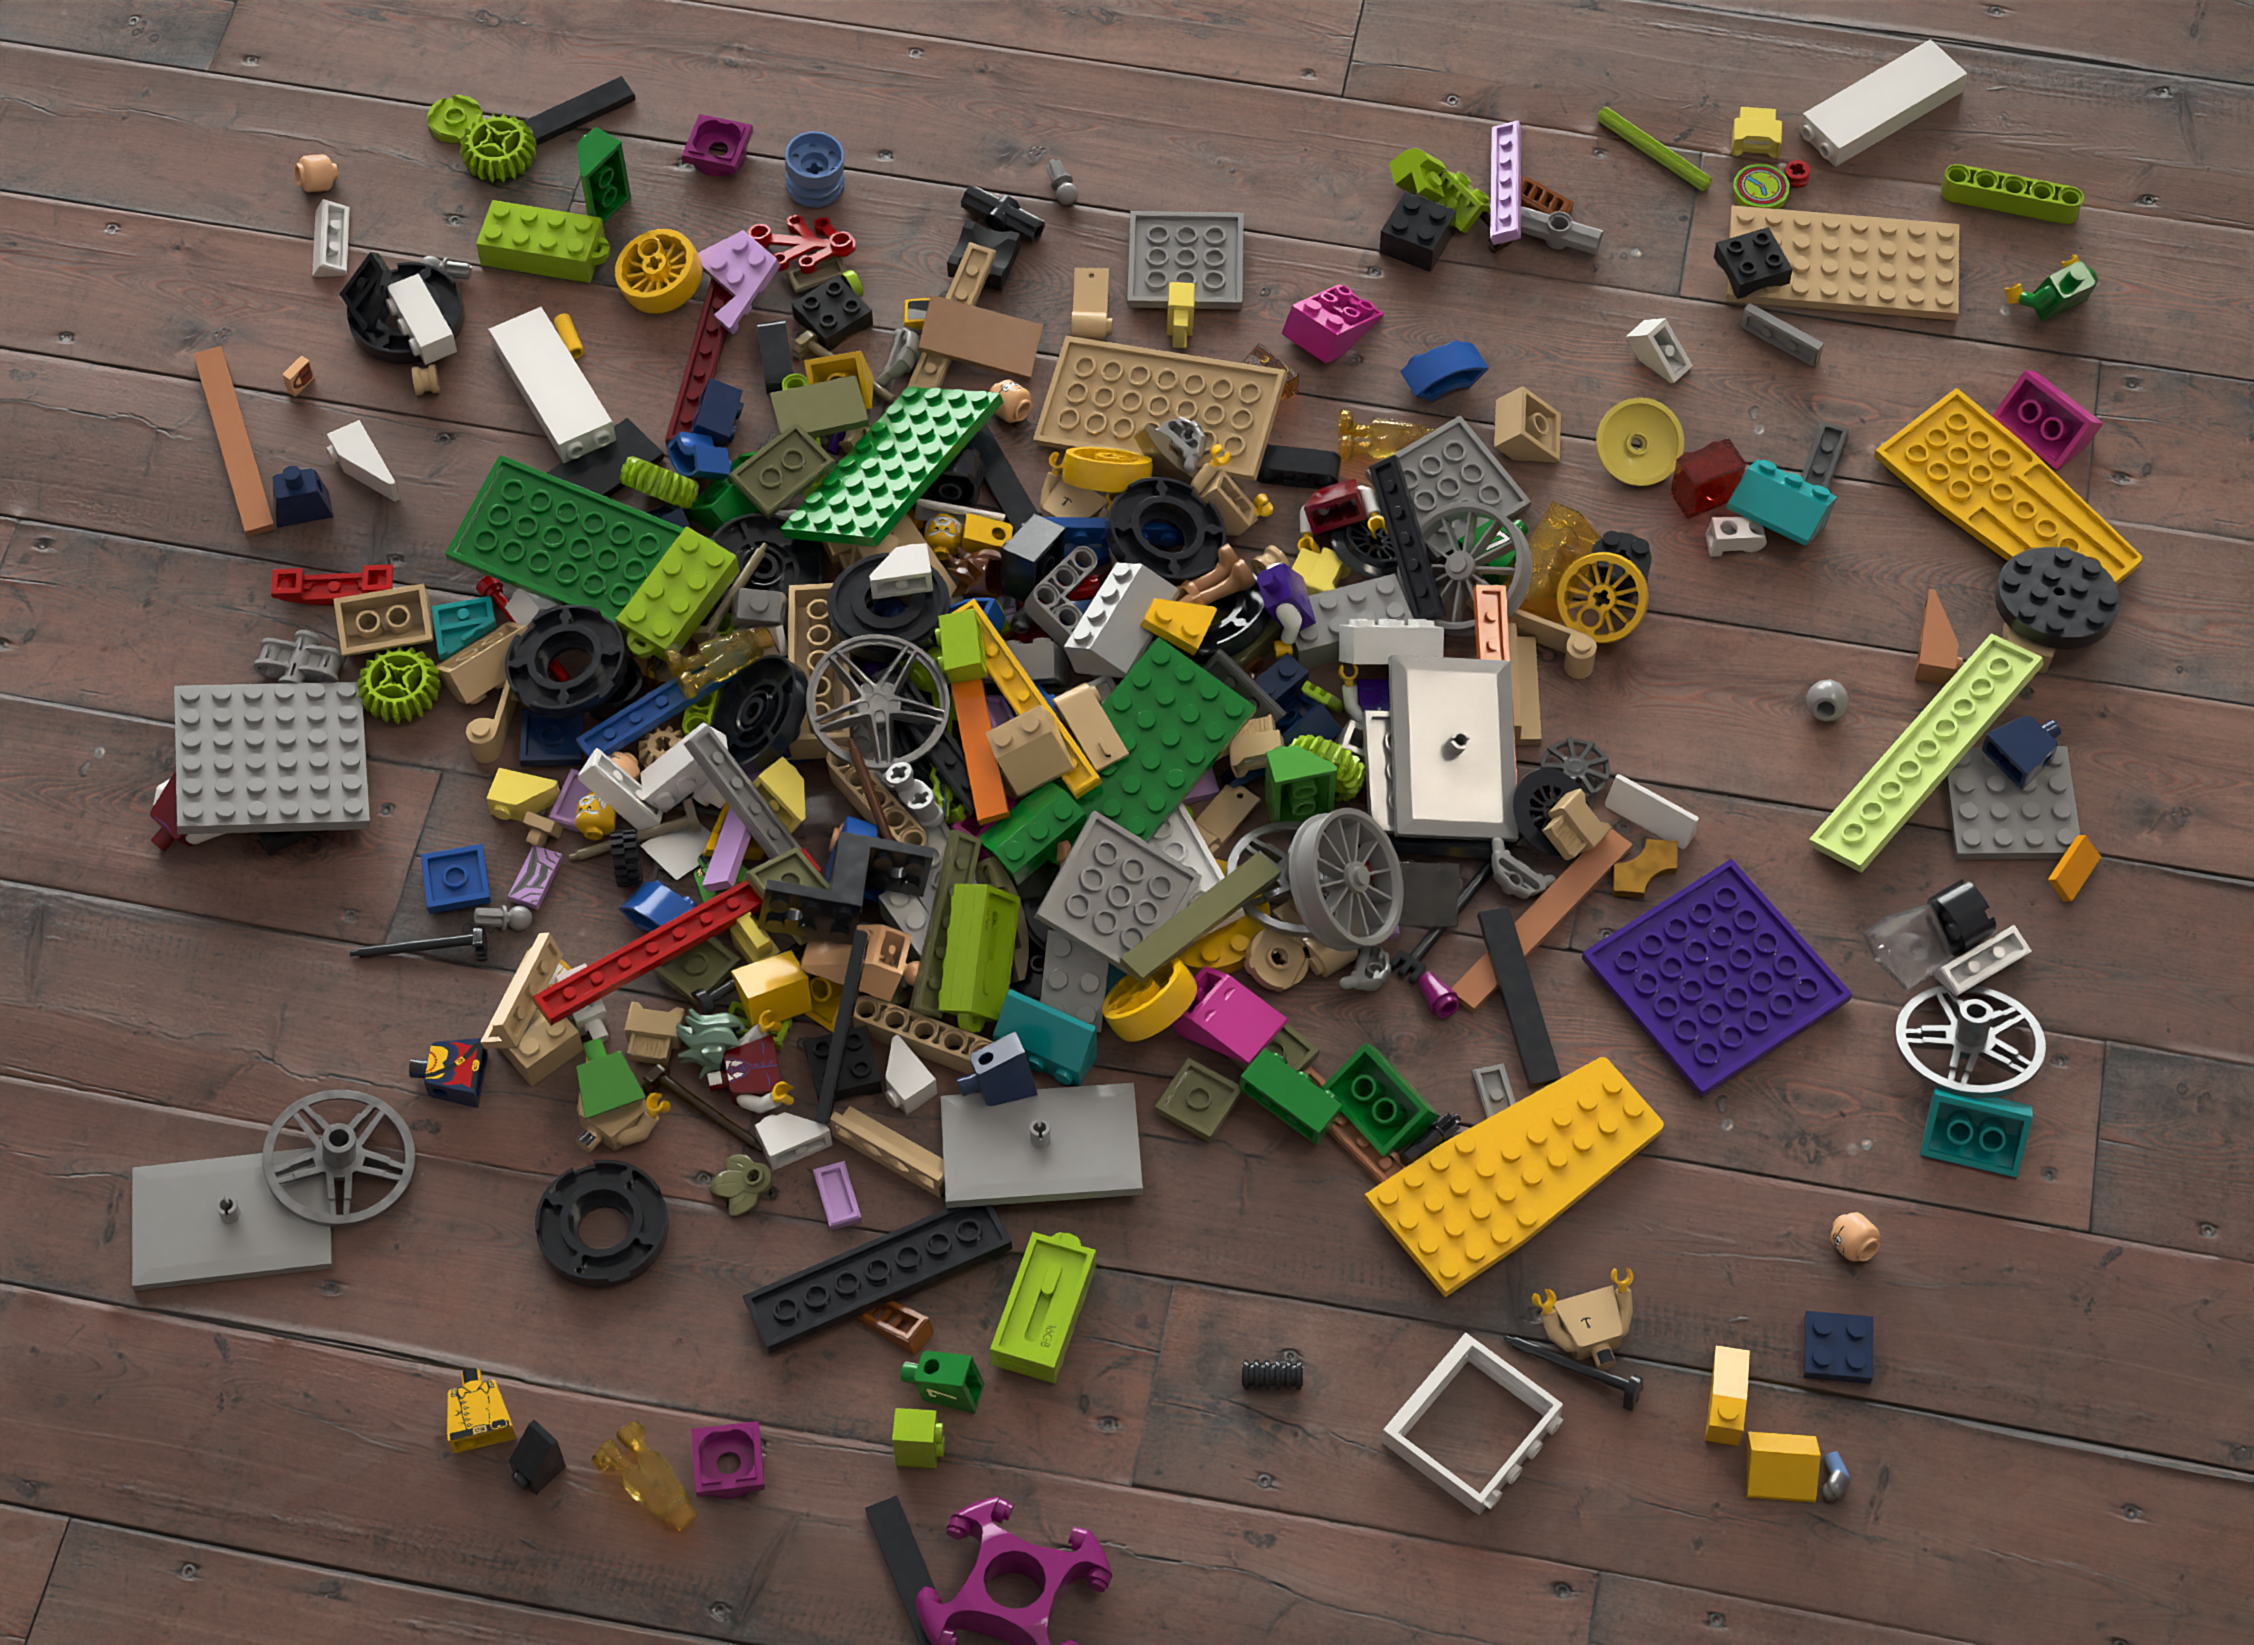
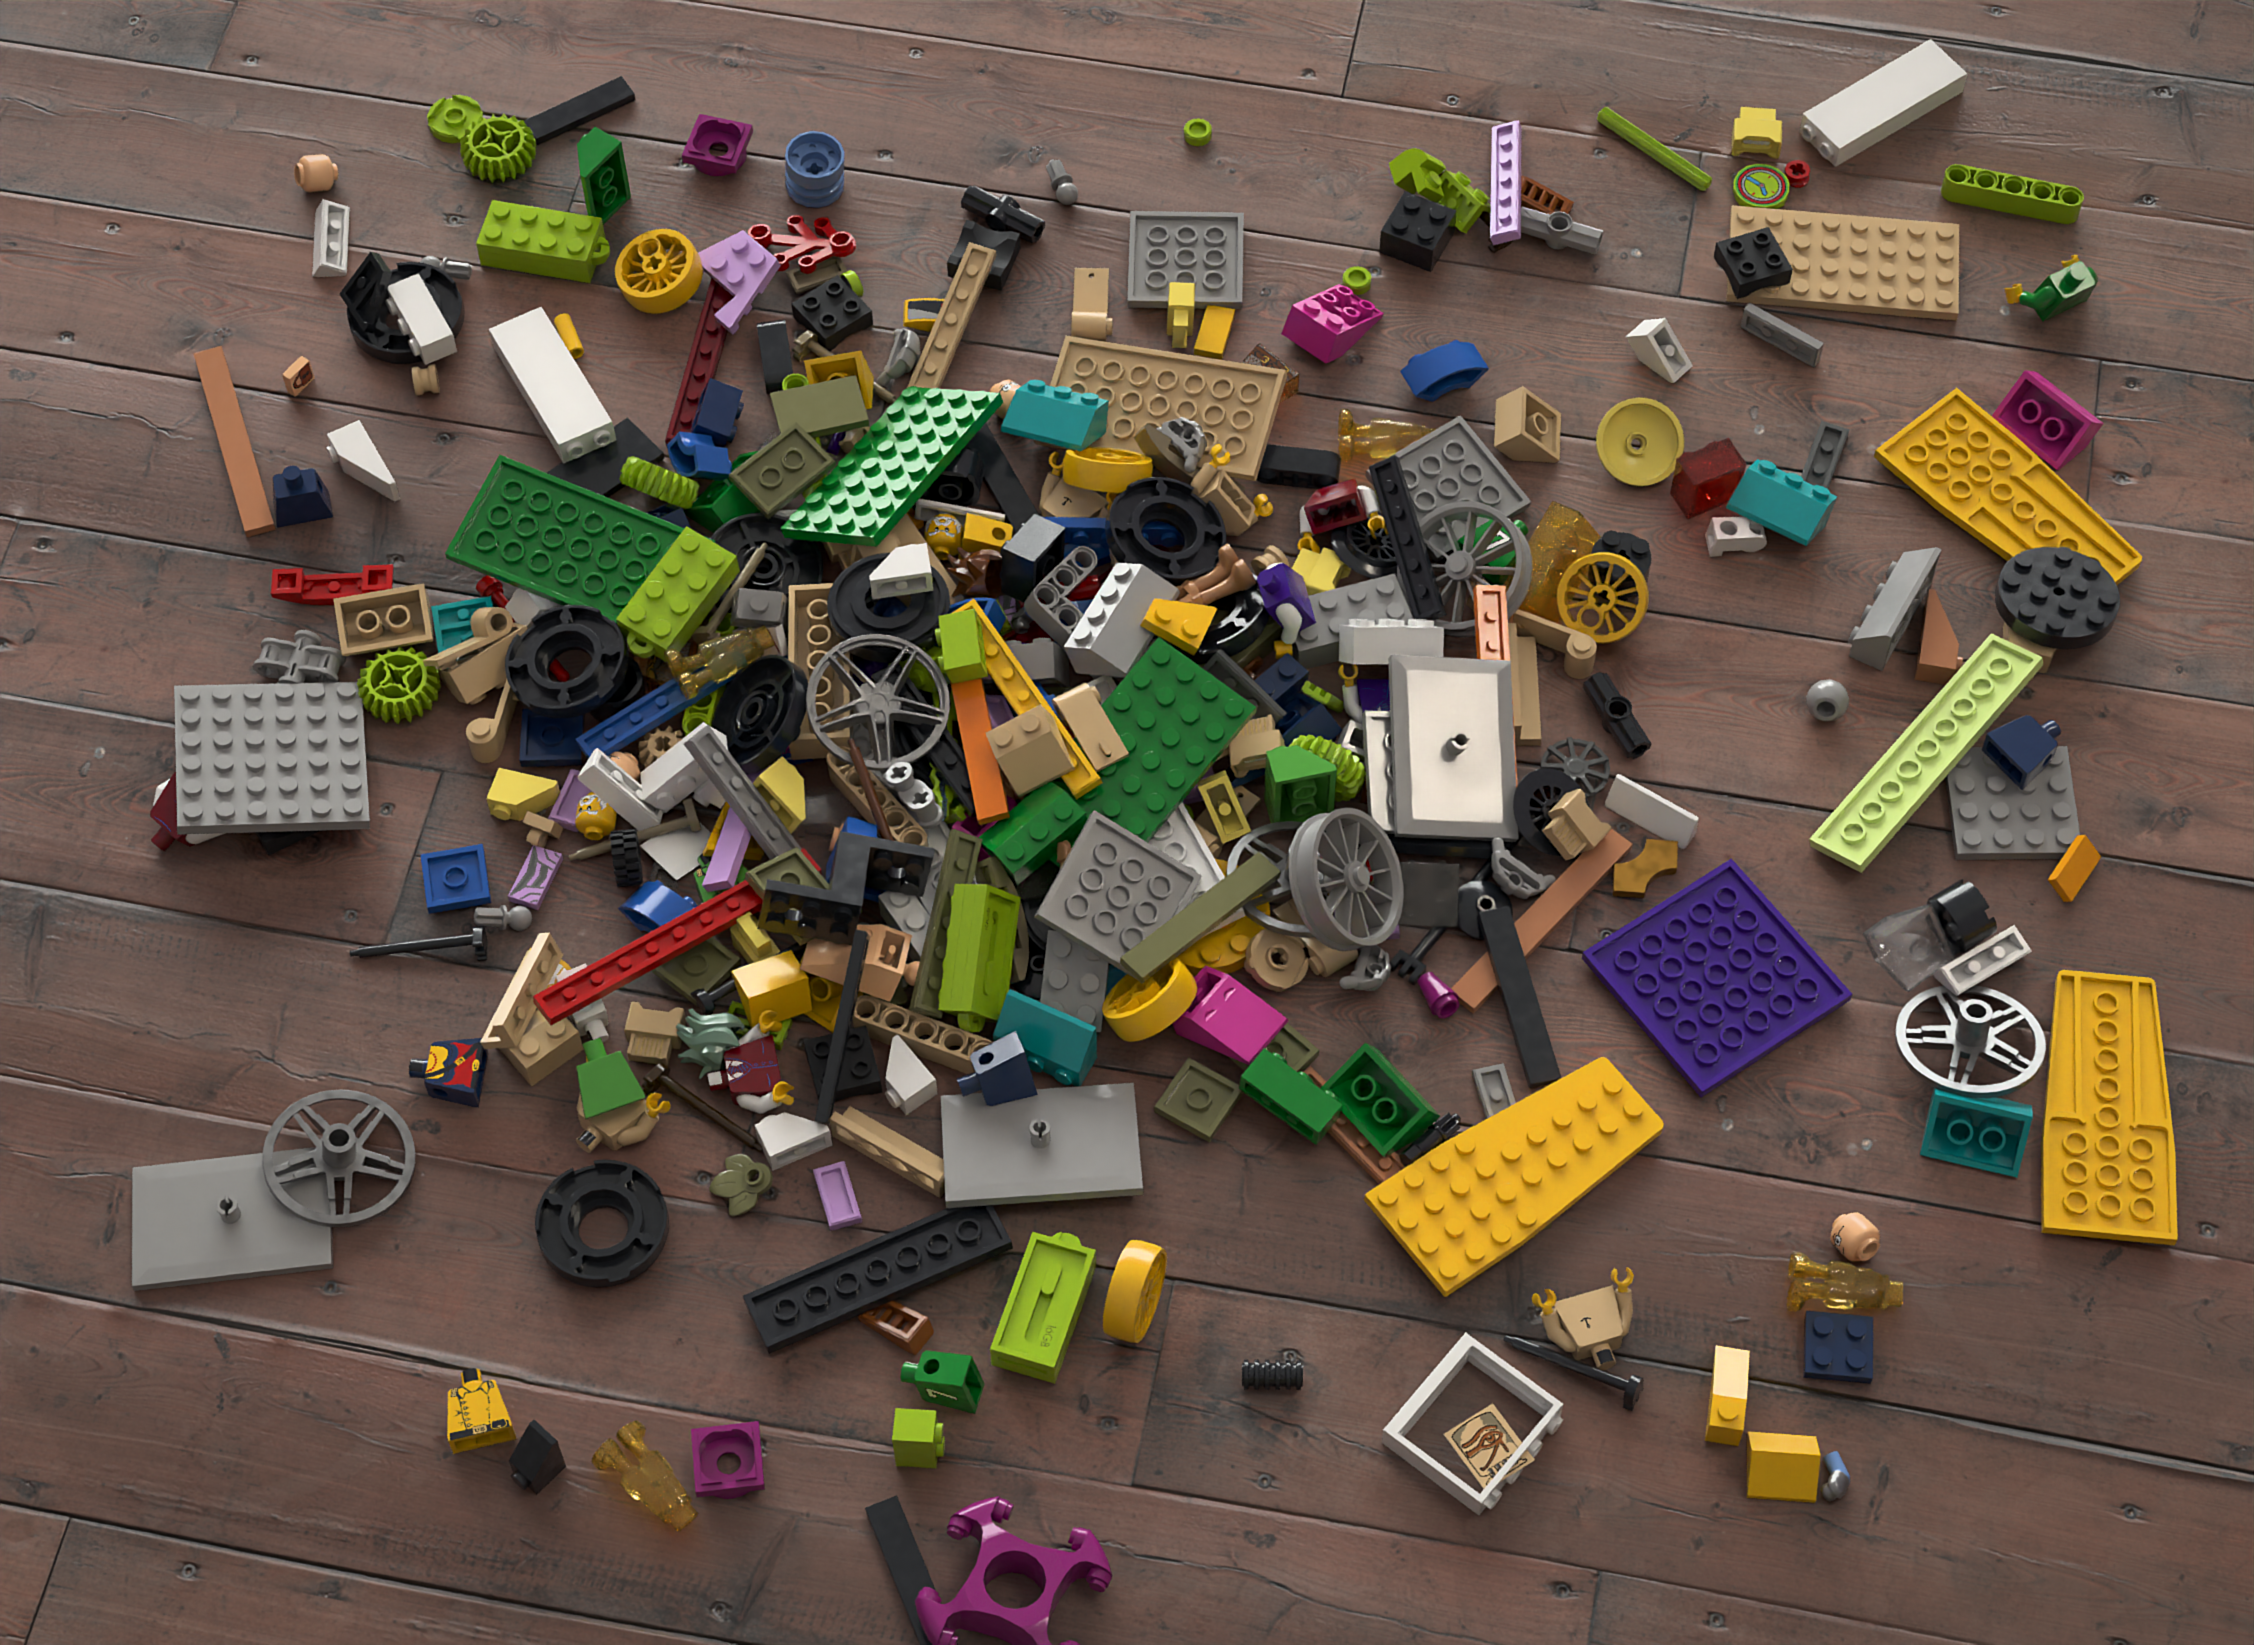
(487, 626): none -> tan door
(980, 337): medium nougat tile -> none
(1056, 415): none -> teal slope
(1134, 1291): none -> yellow piece
(1197, 132): none -> lime tile
(1214, 332): none -> yellow tile
(1224, 806): none -> light yellow slope
(1357, 279): none -> lime tile
(1469, 905): none -> black dish
(1487, 1444): none -> sticker
(1623, 727): none -> black piece
(1843, 1288): none -> clear yellow piece
(1894, 607): none -> light grey slope
(2107, 1114): none -> yellow wing

